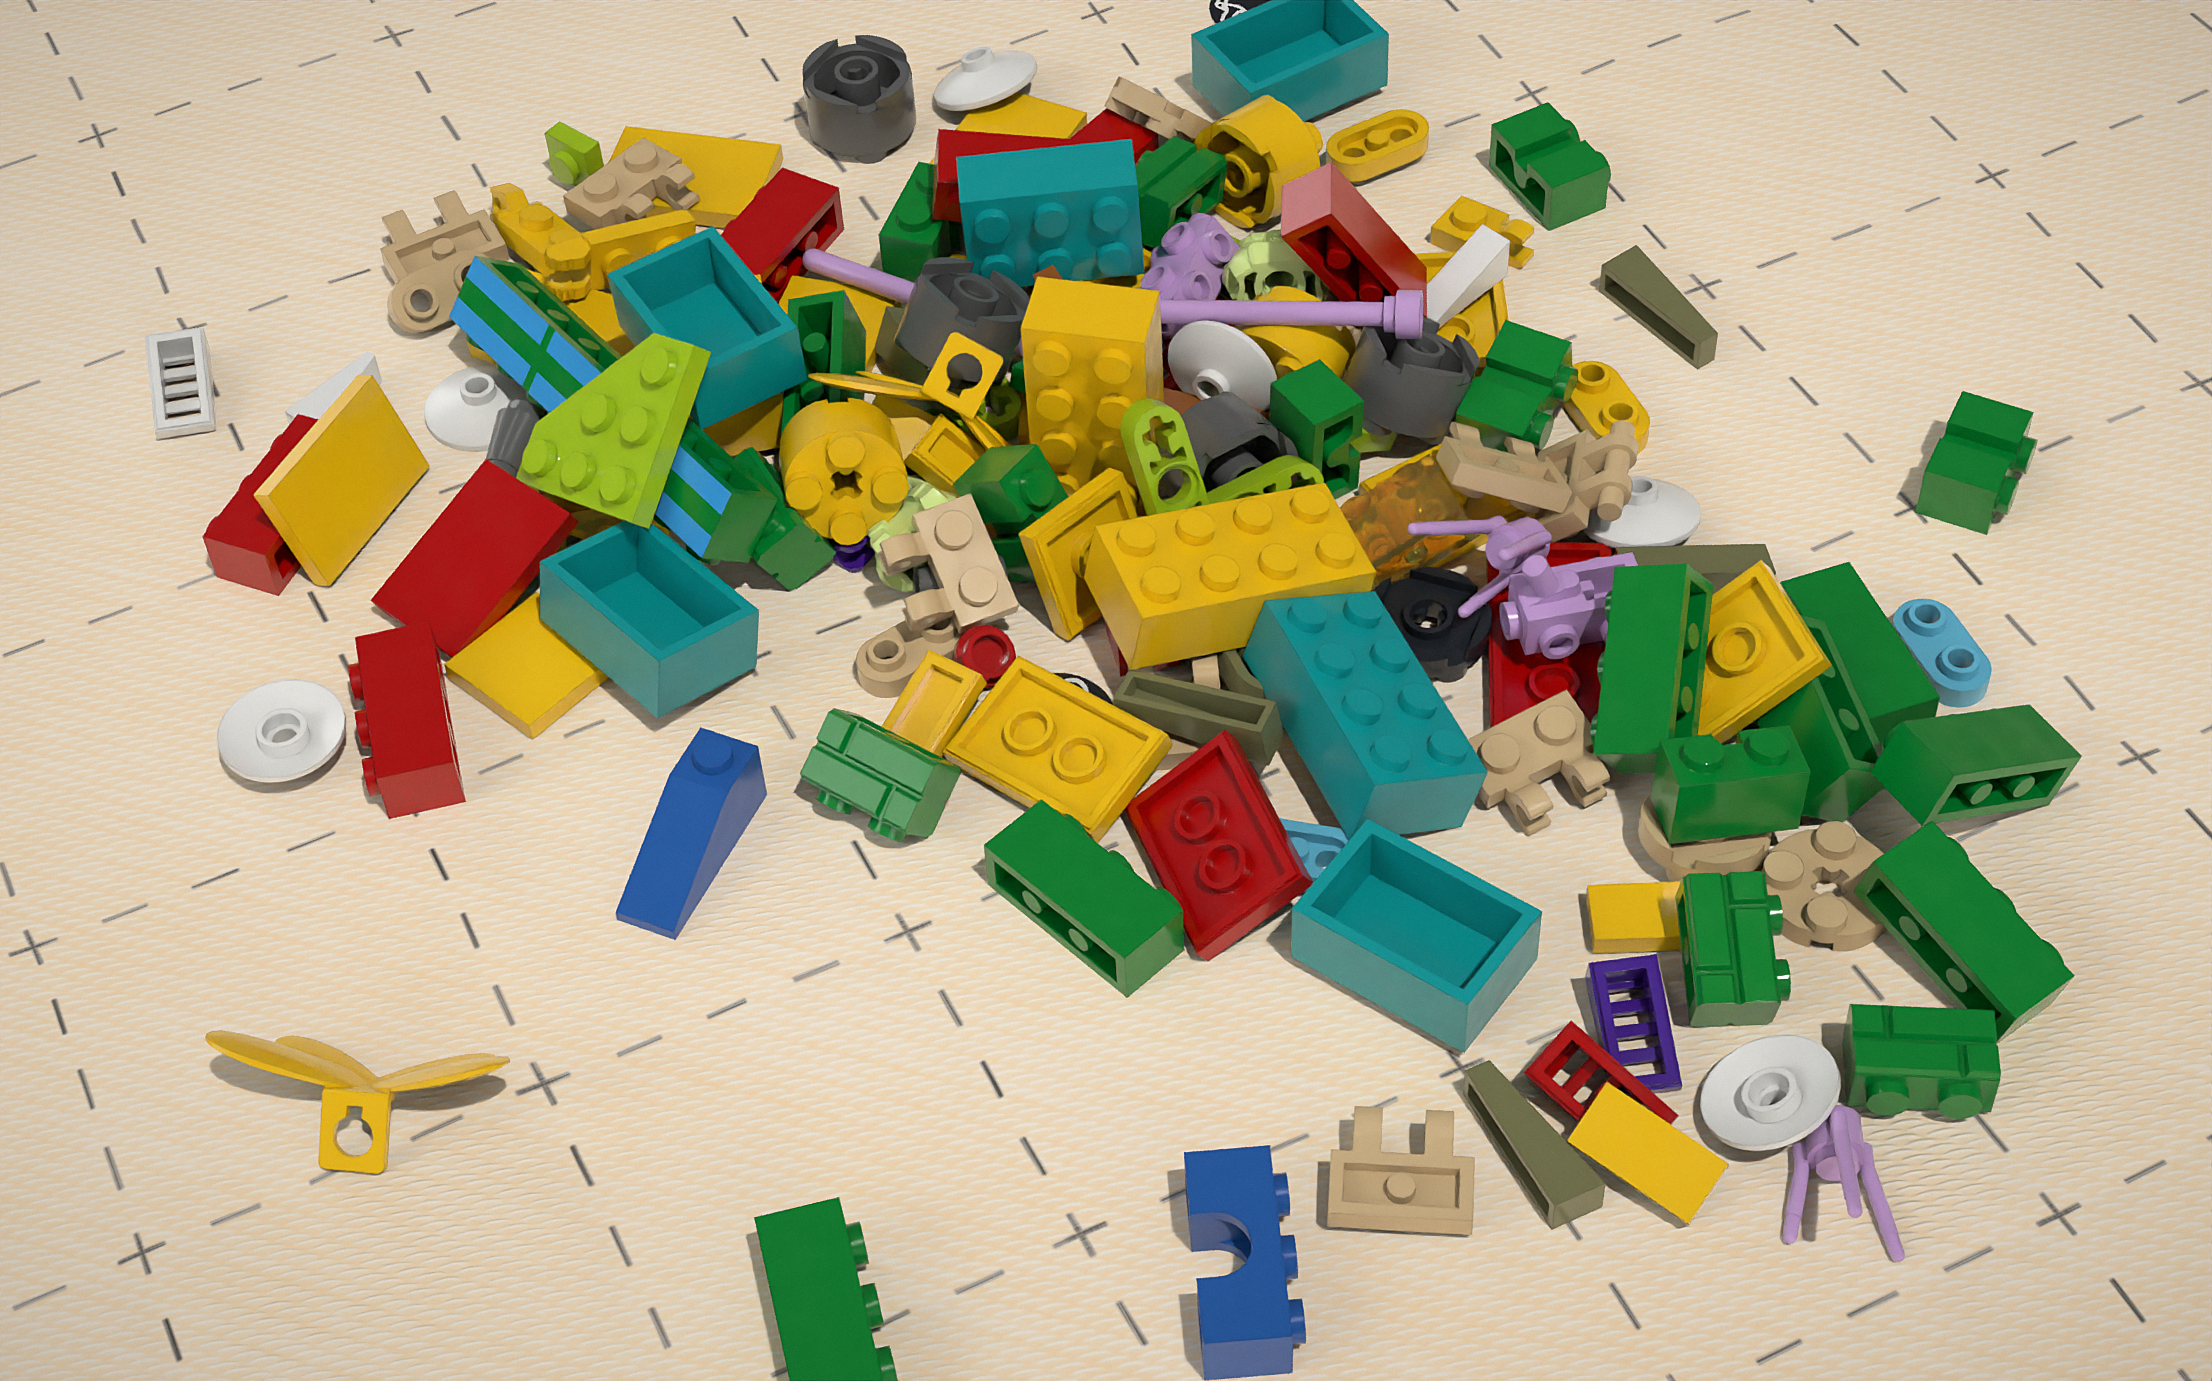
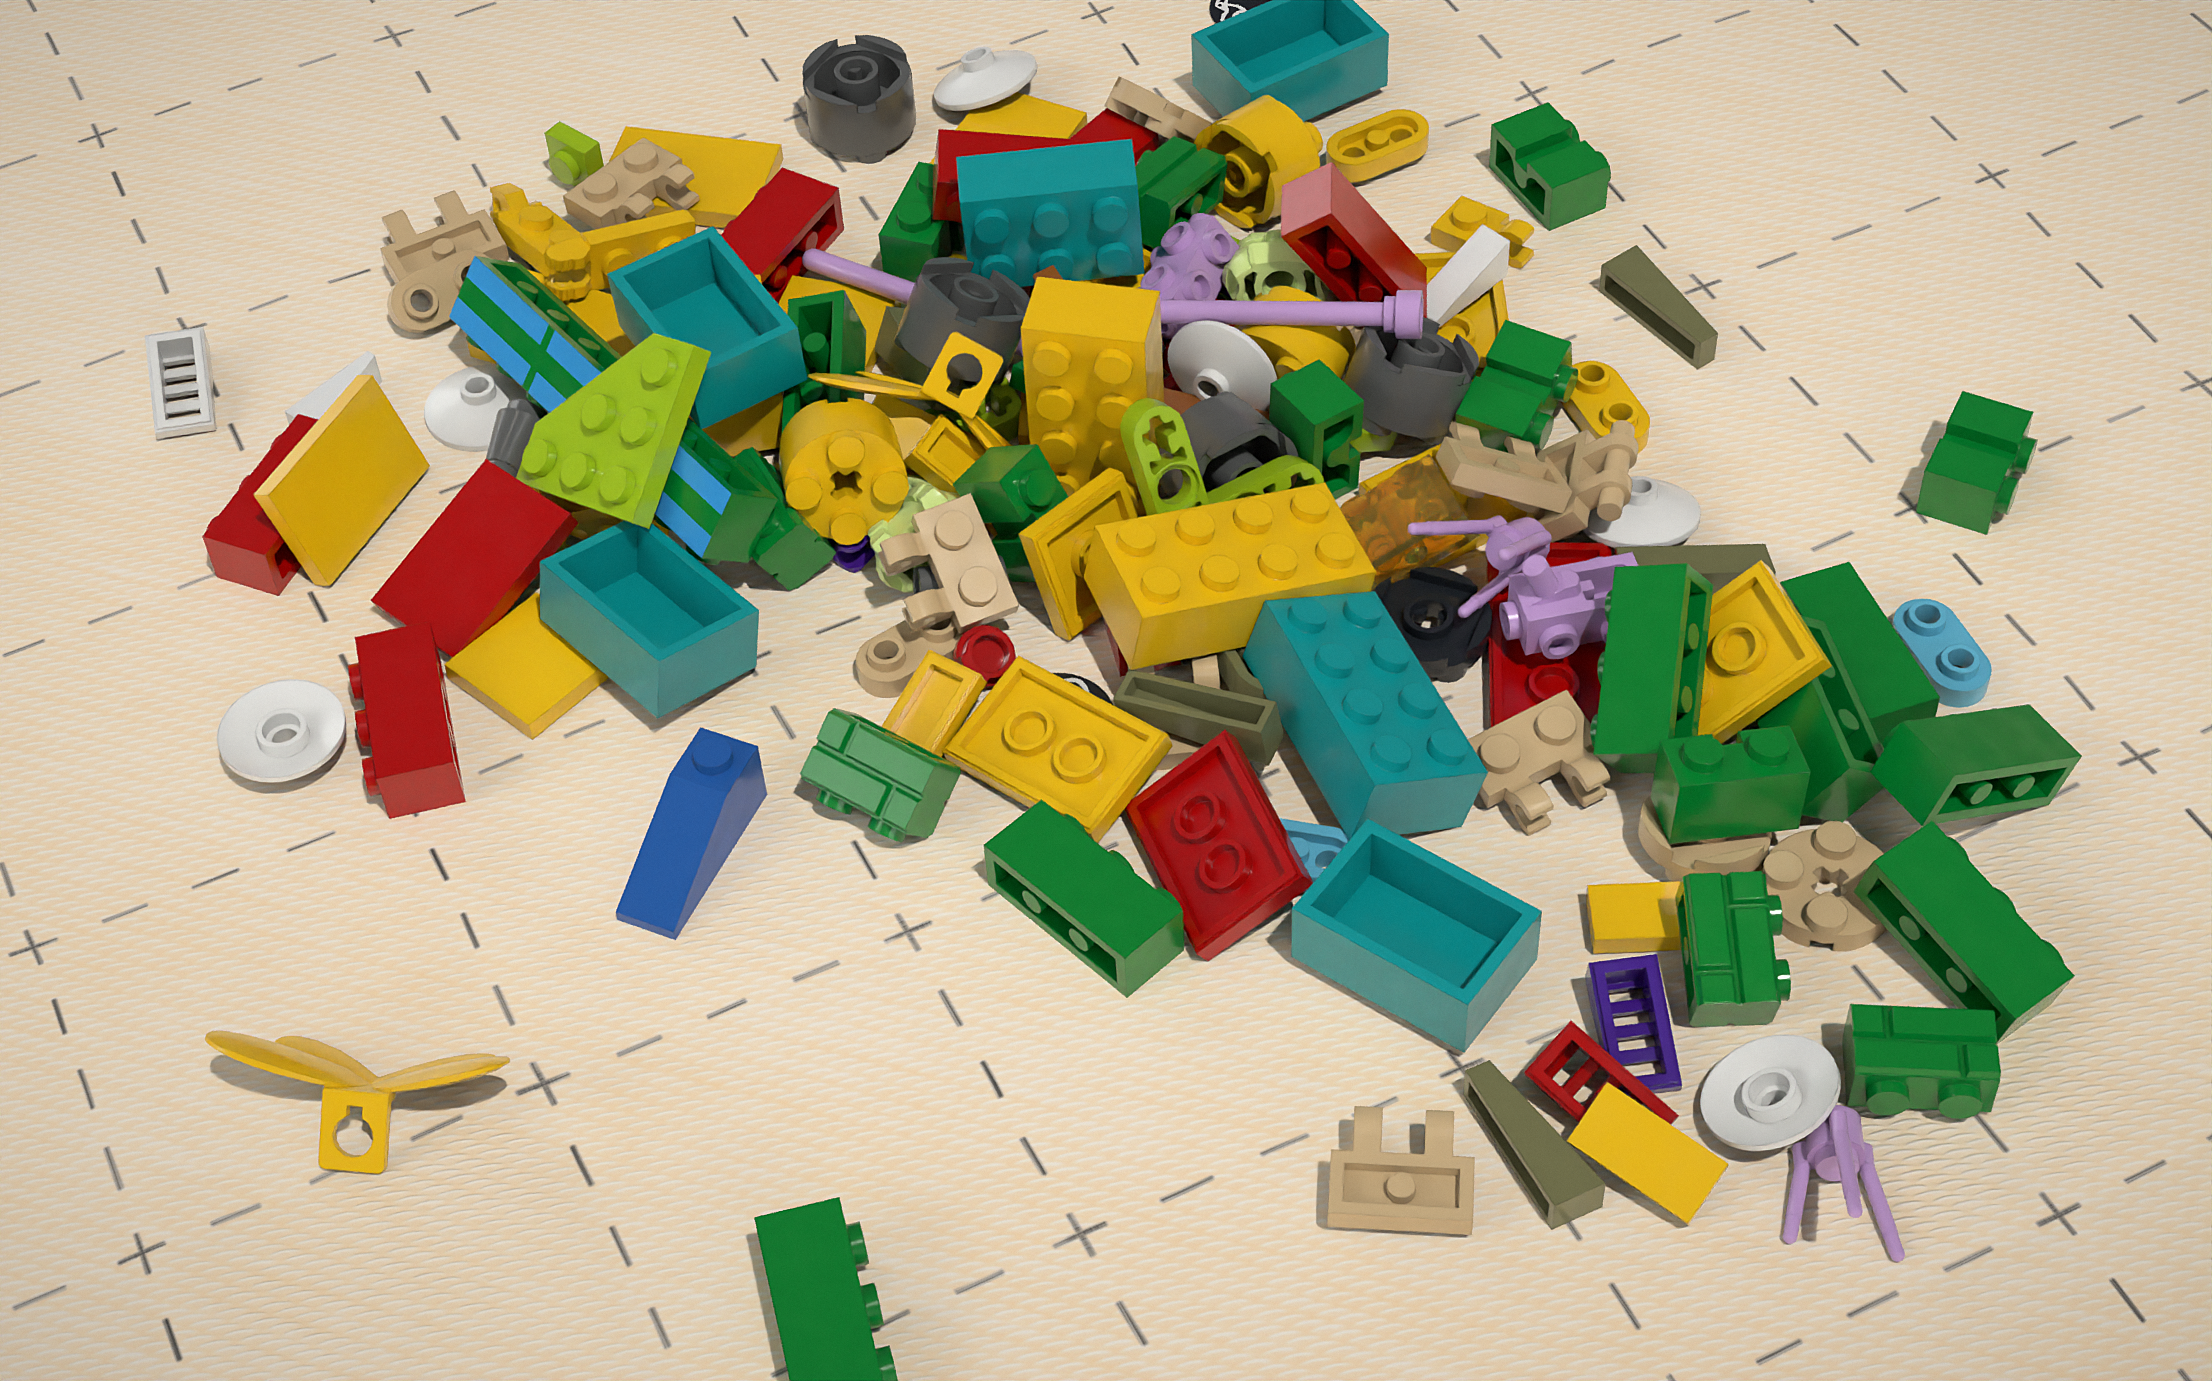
(1244, 1315): blue arch -> none

